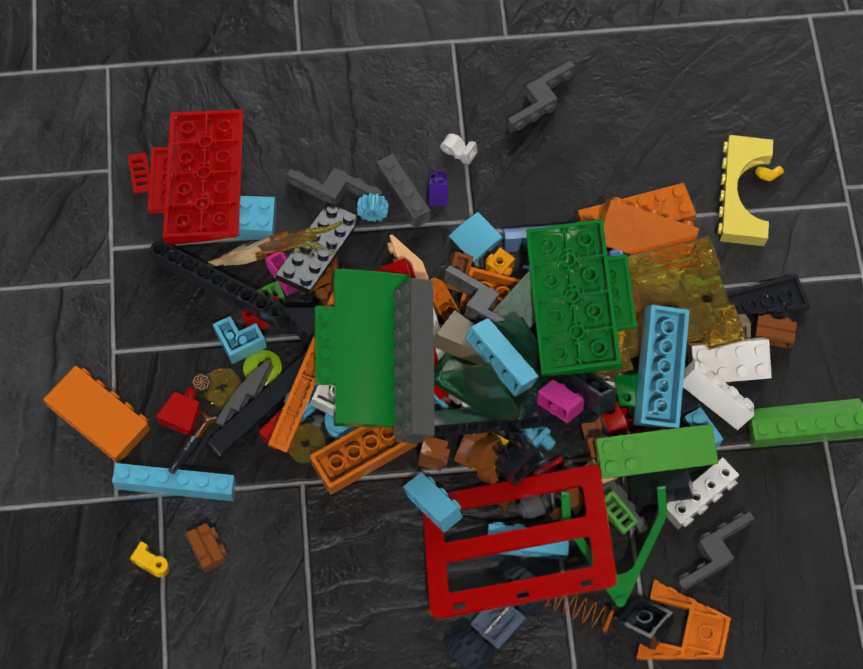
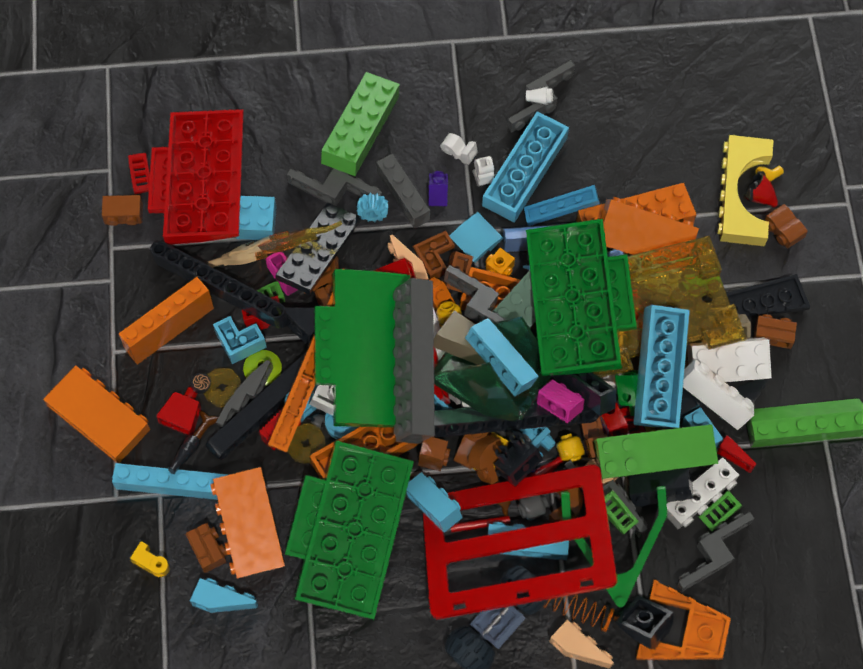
(122, 210): none -> dark orange brick
(166, 320): none -> orange brick
(215, 598): none -> medium azure slope
(247, 522): none -> orange brick
(348, 528): none -> green slope
(360, 124): none -> bright green brick
(430, 251): none -> dark orange brick
(445, 311): none -> yellow head
(479, 524): none -> red bar
(483, 171): none -> white leg
(525, 167): none -> medium azure brick
(541, 95): none -> white cone
(561, 205): none -> dark azure piece
(570, 448): none -> yellow head
(576, 645): none -> light nougat slope
(732, 451): none -> red slope
(732, 500): none -> bright green slope
(761, 191): none -> red hat
(786, 226): none -> dark orange brick

